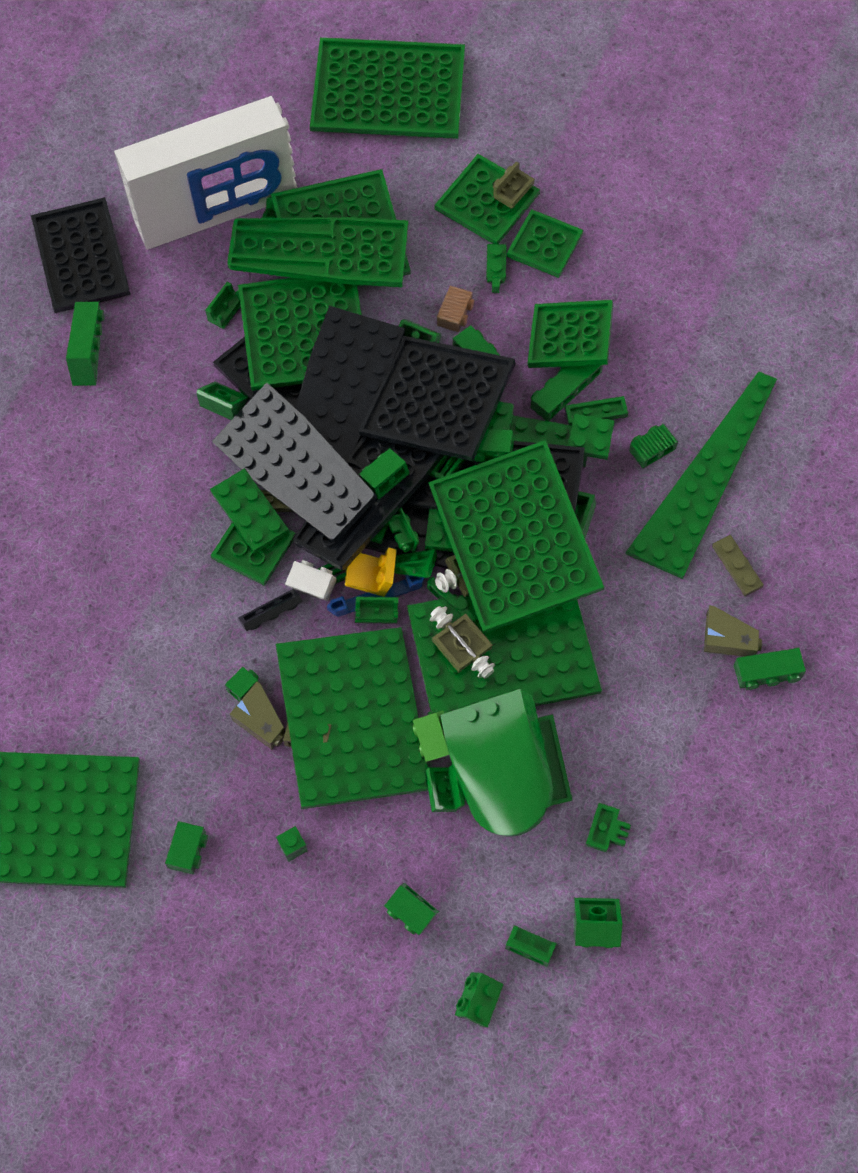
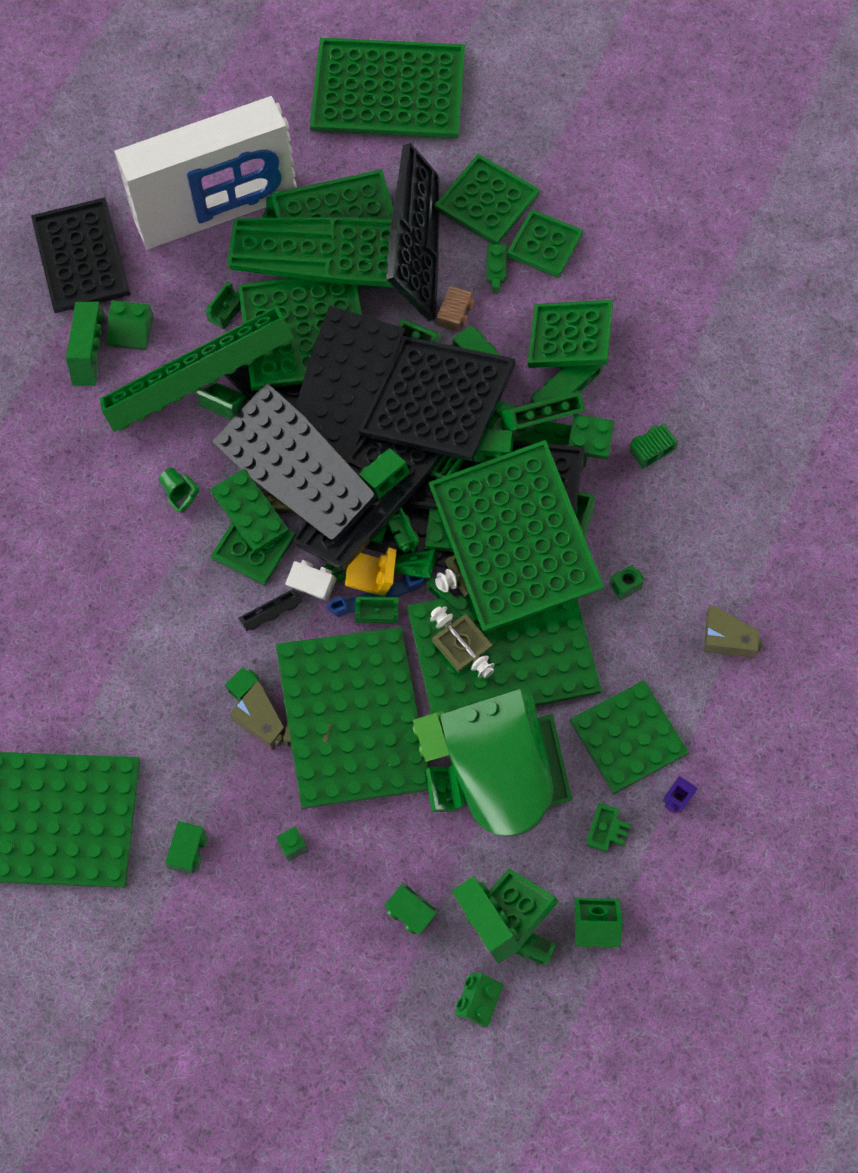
(129, 324): none -> green slope
(177, 488): none -> green piece
(195, 369): none -> green brick
(415, 233): none -> black wing
(486, 919): none -> green brick
(512, 185): olive bracket -> none
(522, 903): none -> green plate
(542, 411): none -> green brick
(606, 409): green plate -> none
(622, 589): none -> green brick
(629, 737): none -> green plate
(679, 788): none -> dark purple brick
(684, 515): green wing -> none
(737, 565): olive plate -> none
(769, 668): green brick -> none

